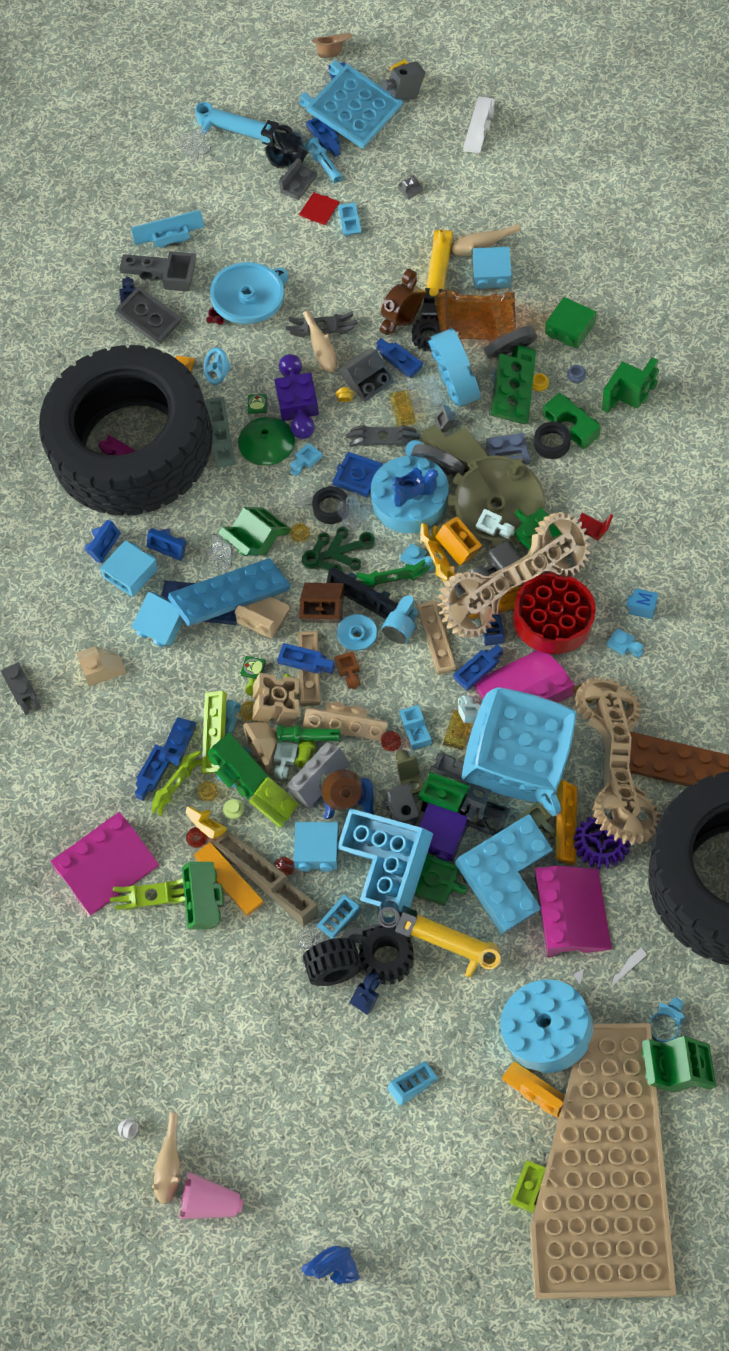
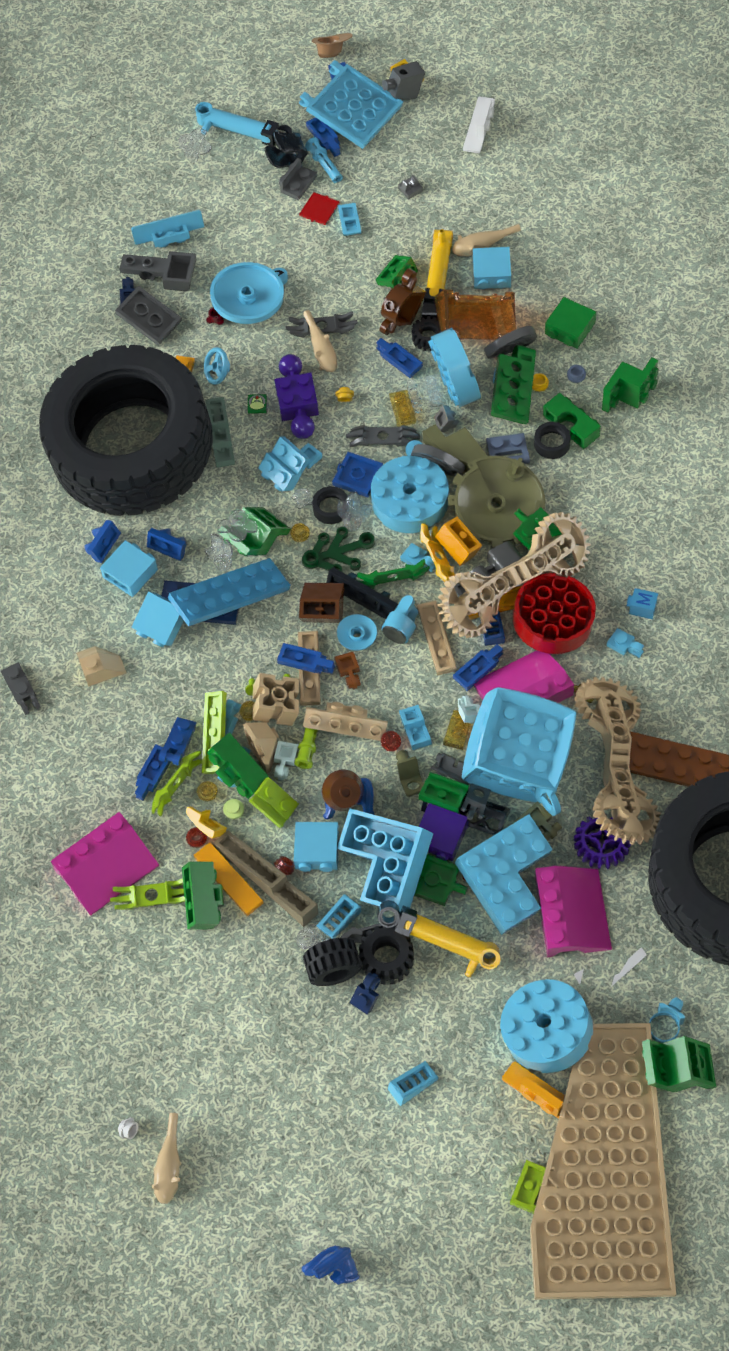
(113, 446): dark pink hinge -> none
(208, 1199): bright pink cone -> none
(237, 525): none -> clear plate
(252, 667): tile -> none
(263, 616): tan bracket -> none
(268, 448): green dish -> none
(284, 465): none -> medium azure plate
(305, 784): light grey arch -> none
(313, 734): green pin -> none
(366, 374): dark grey slope -> none
(394, 271): none -> green bracket
(401, 805): dark grey torso -> none
(413, 485): blue hair -> none
(490, 522): light aqua plate -> none
(566, 823): light orange tile -> none
(594, 527): red bracket -> none

